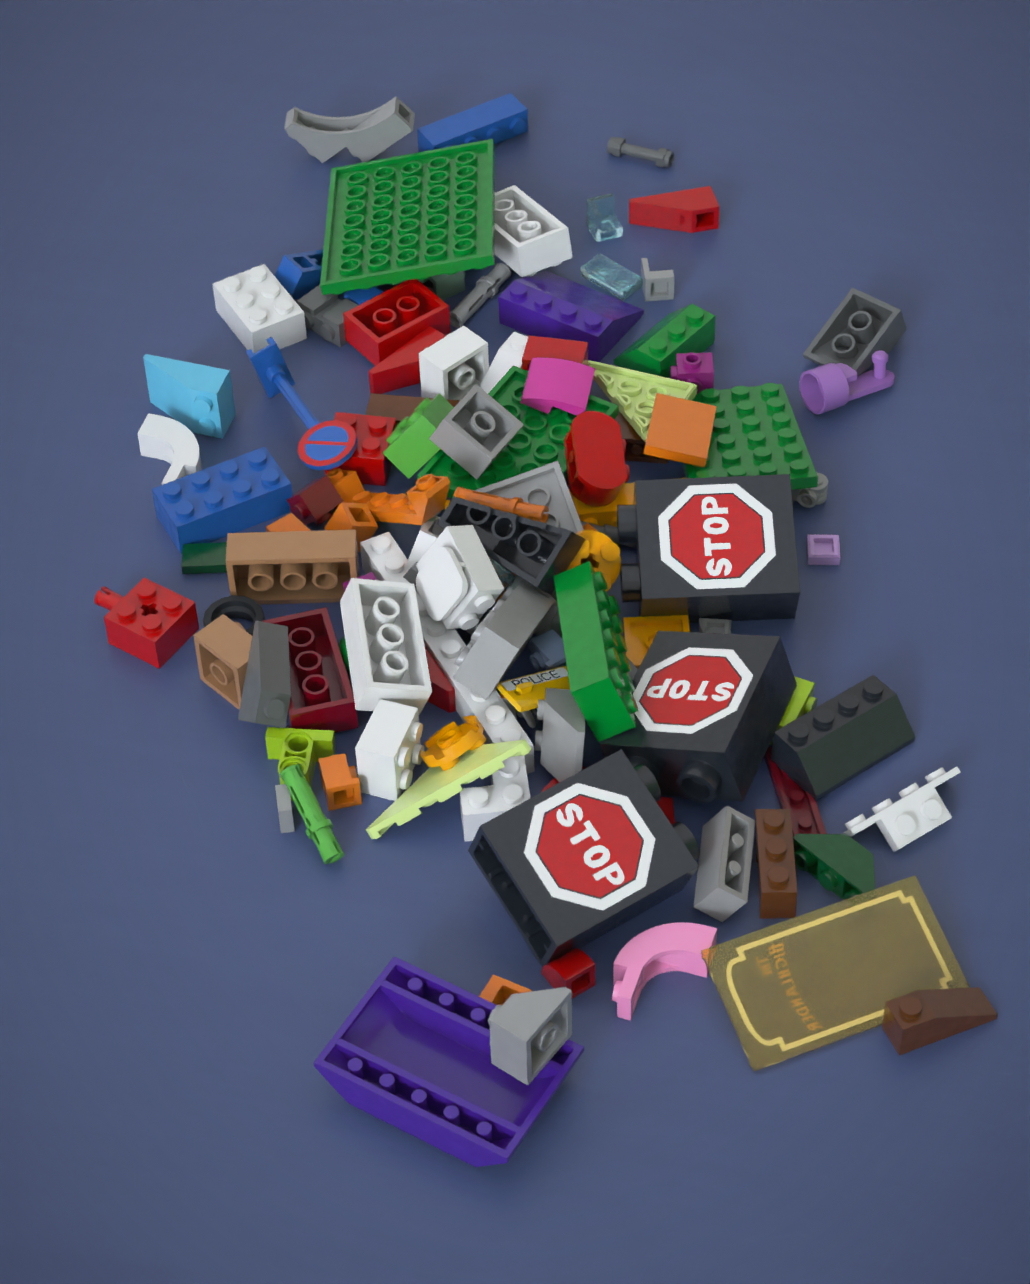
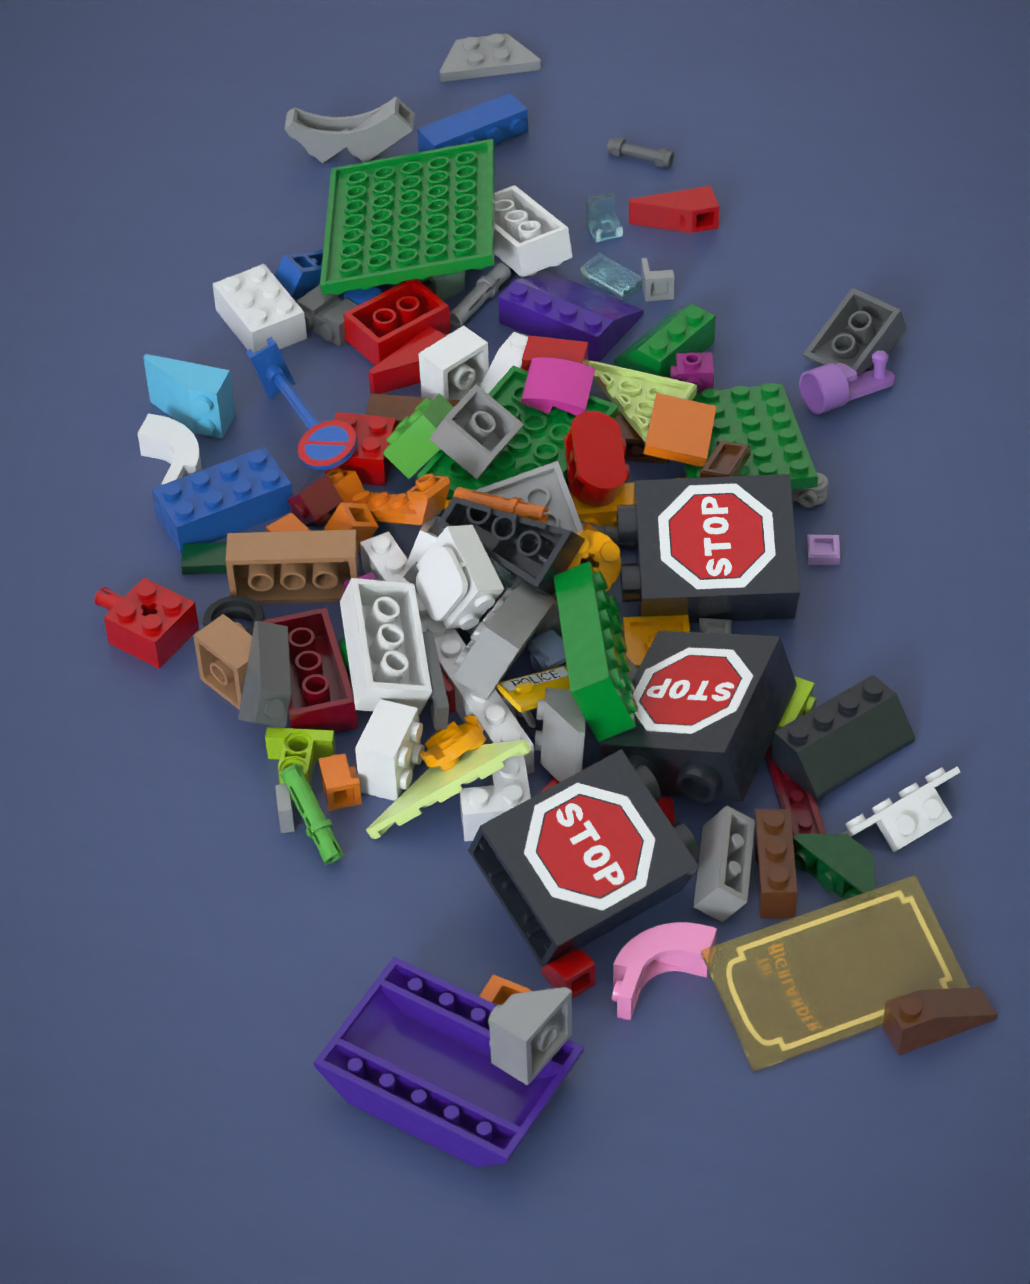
(438, 699): none -> dark grey tile
(487, 57): none -> light grey wing
(726, 460): none -> reddish brown tile

